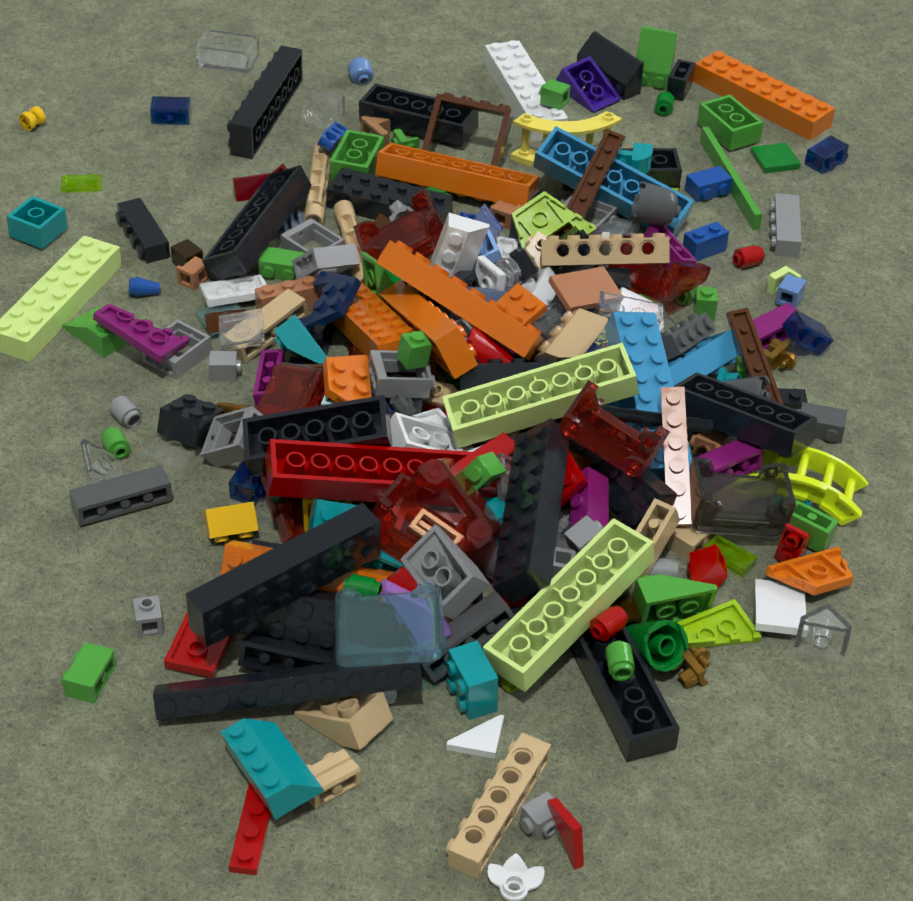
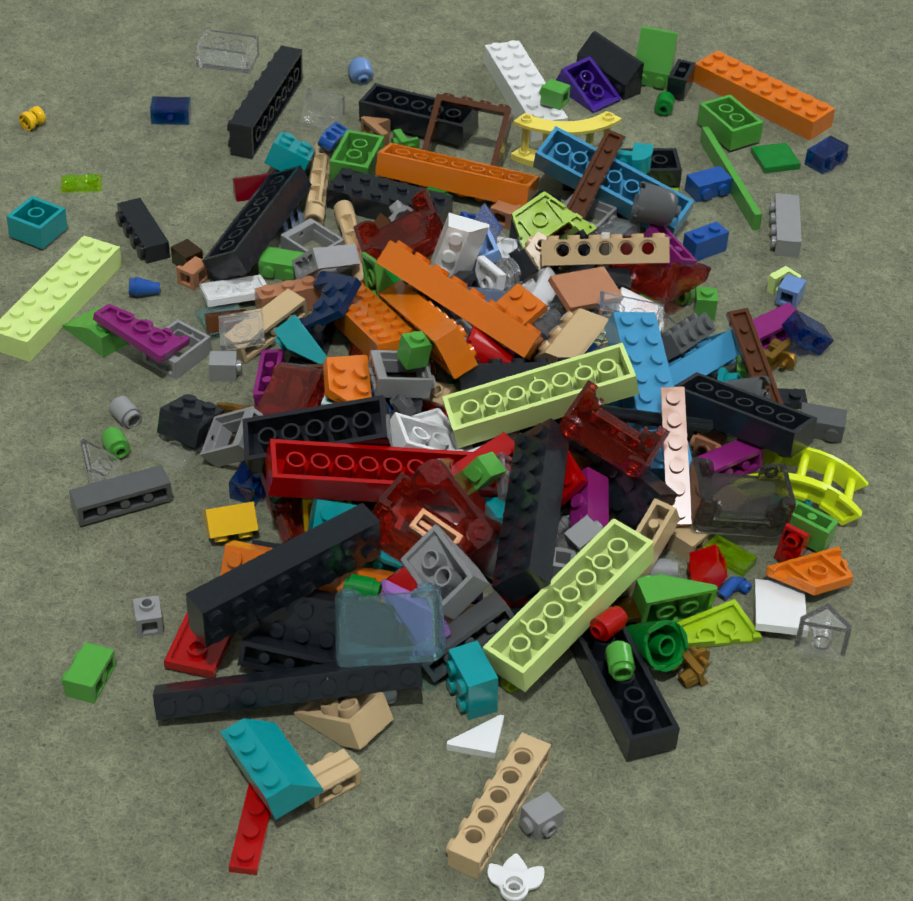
(289, 152): none -> teal brick
(569, 831): red tile -> none
(734, 584): none -> blue arm
(748, 256): red brick -> none

